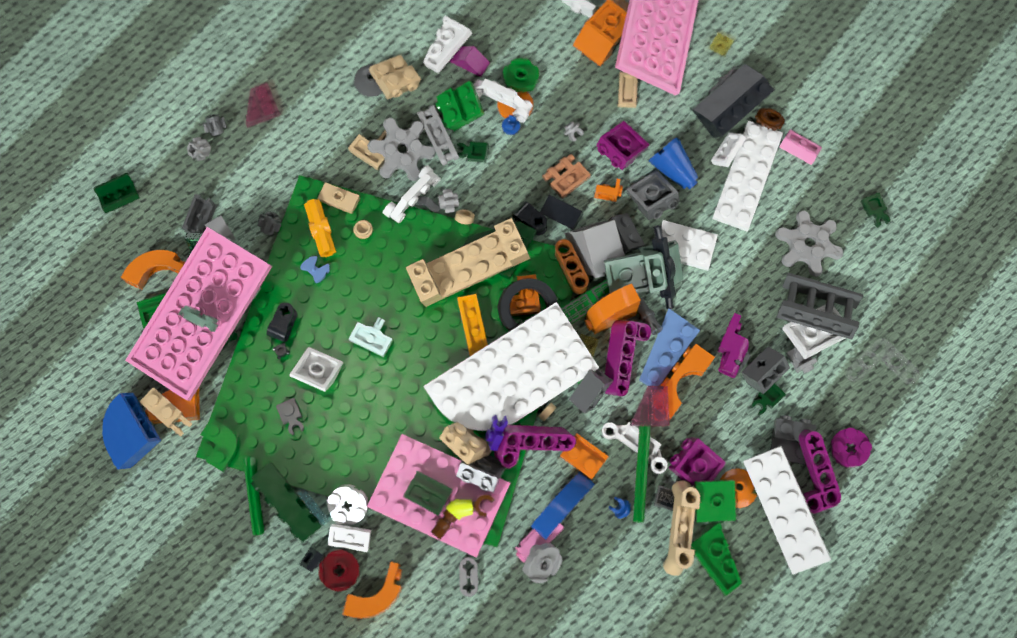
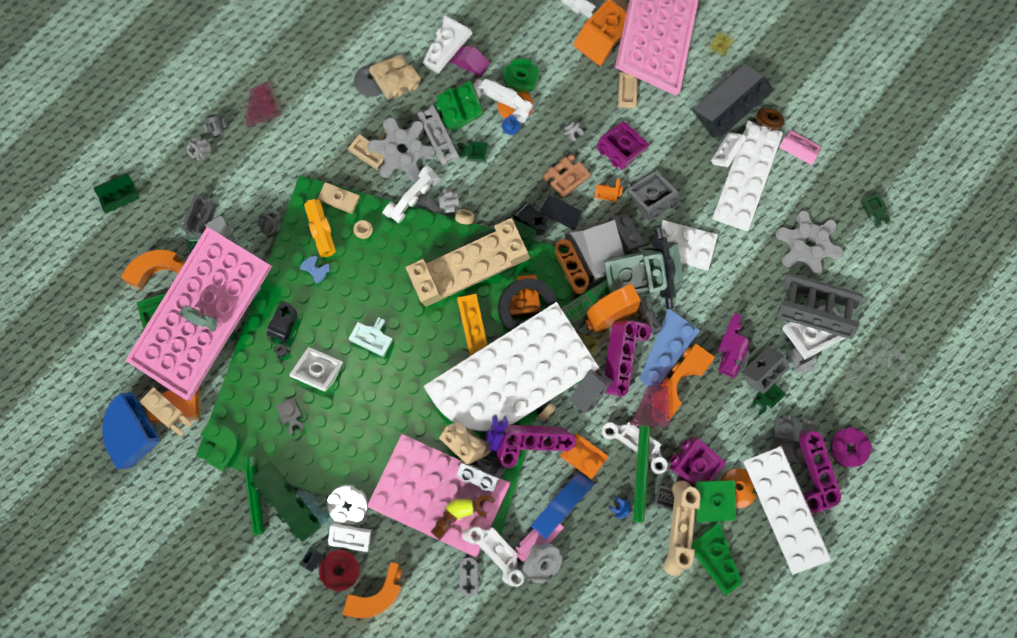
(428, 493): dark green plate -> none
(498, 551): none -> white plate
(675, 164): blue cone -> none

